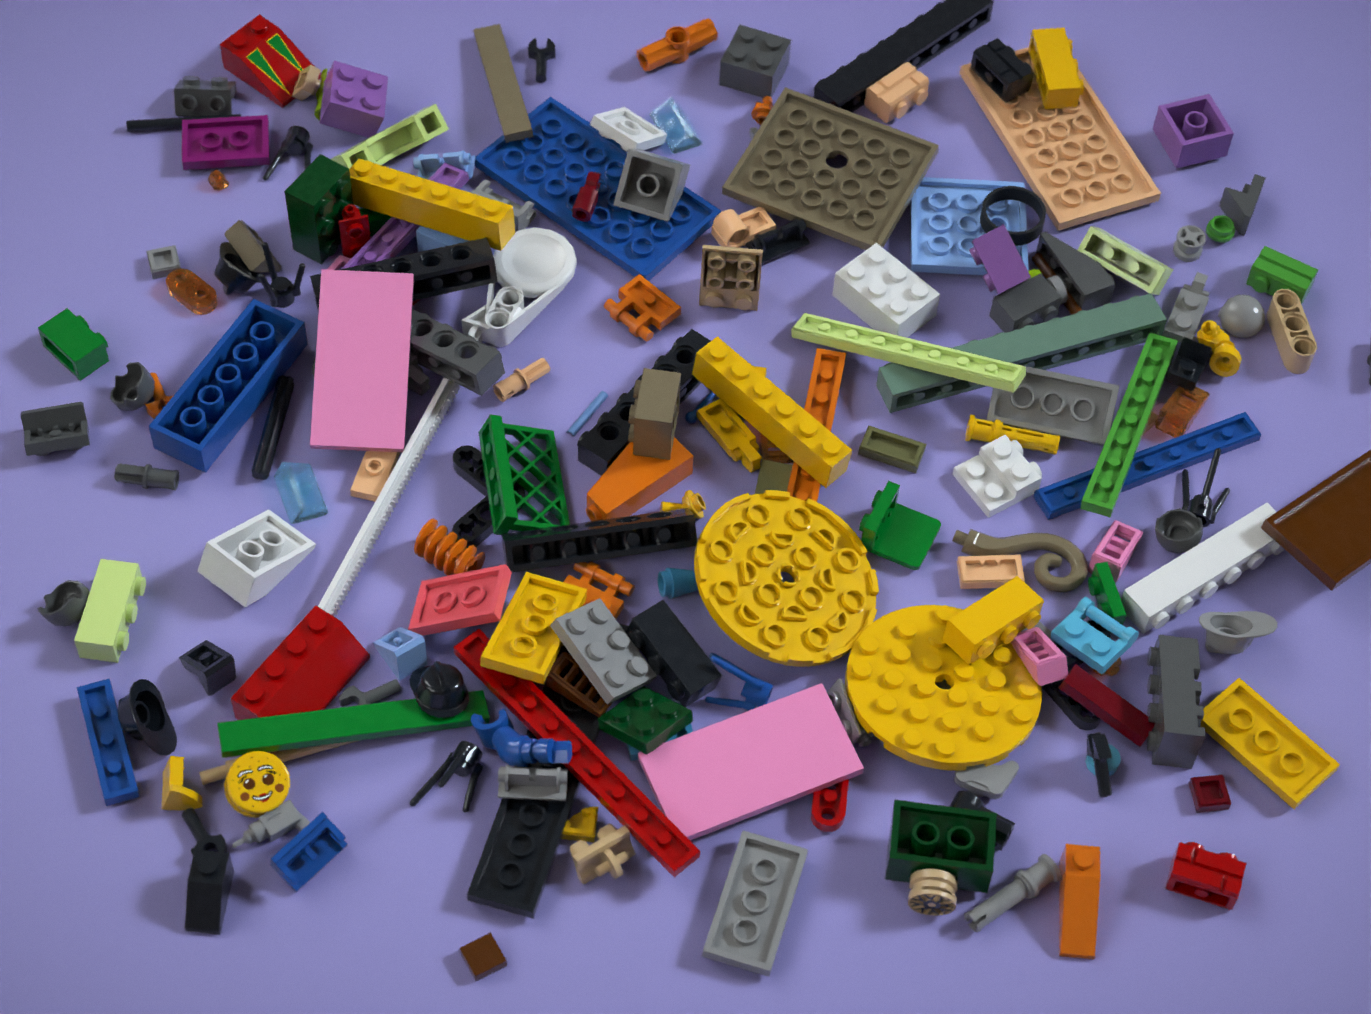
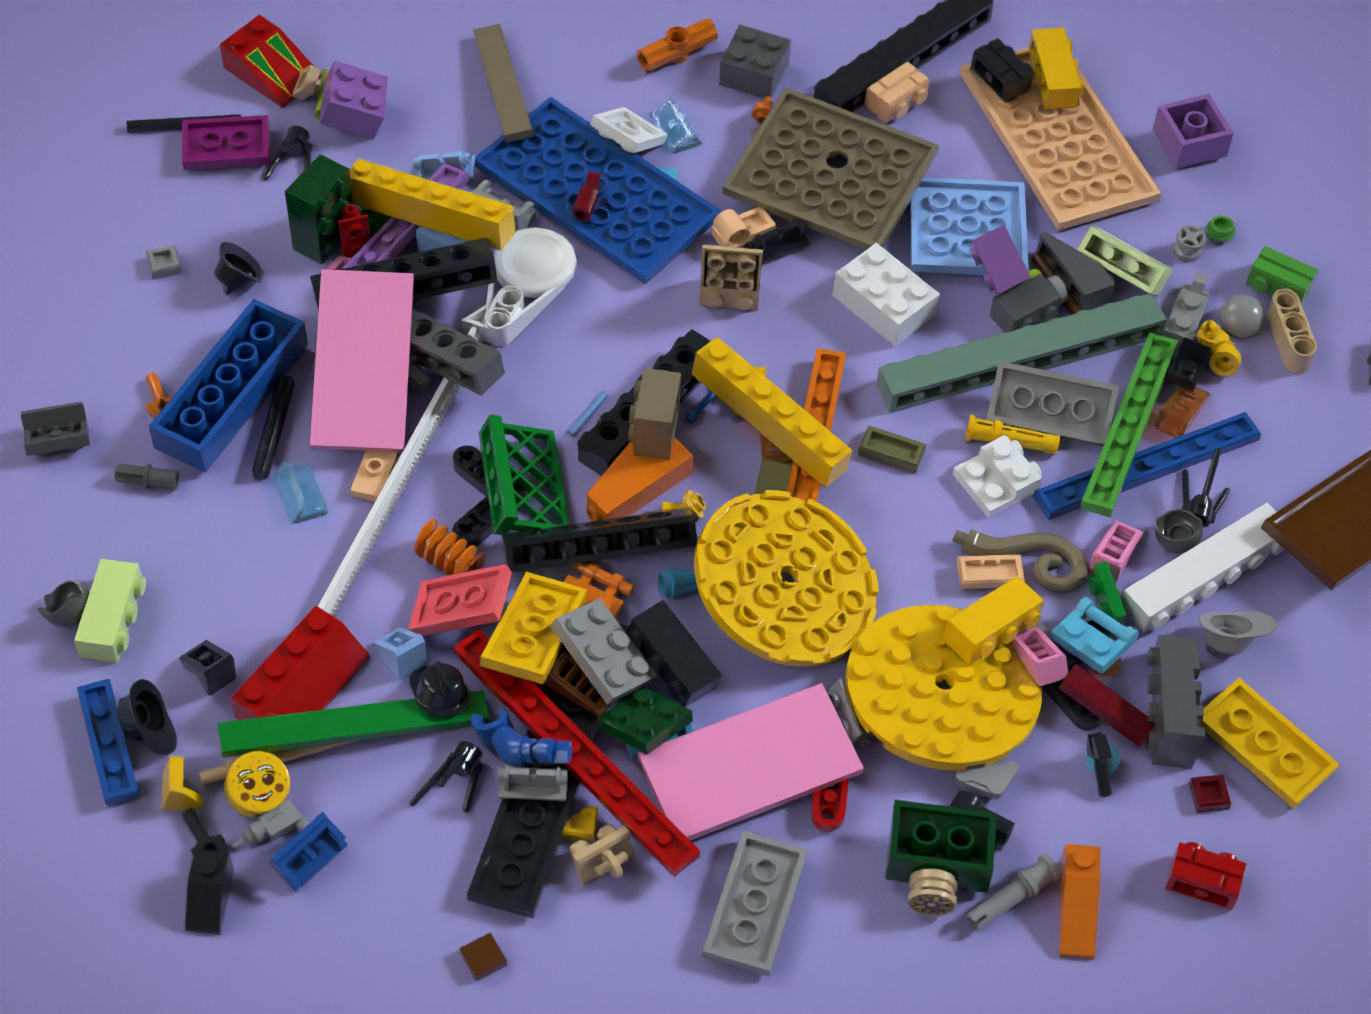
(74, 343): green piece -> none
(133, 388): dark grey hair -> none
(187, 287): clear orange plate -> none
(204, 97): dark grey bracket -> none
(218, 180): clear orange rock -> none
(249, 247): dark tan slope -> none
(254, 557): white slope -> none
(281, 290): black plant -> none
(352, 694): dark grey bar -> none
(397, 138): yellowish green arch -> none
(521, 379): light nougat axle -> none
(541, 57): black bar -> none
(646, 300): orange plate -> none
(651, 184): light grey slope -> none
(731, 433): yellow hinge -> none
(755, 690): blue plant -> none
(897, 530): green bracket -> none
(909, 352): yellowish green tile -> none
(1018, 194): black tyre -> none
(1241, 205): dark grey slope -> none

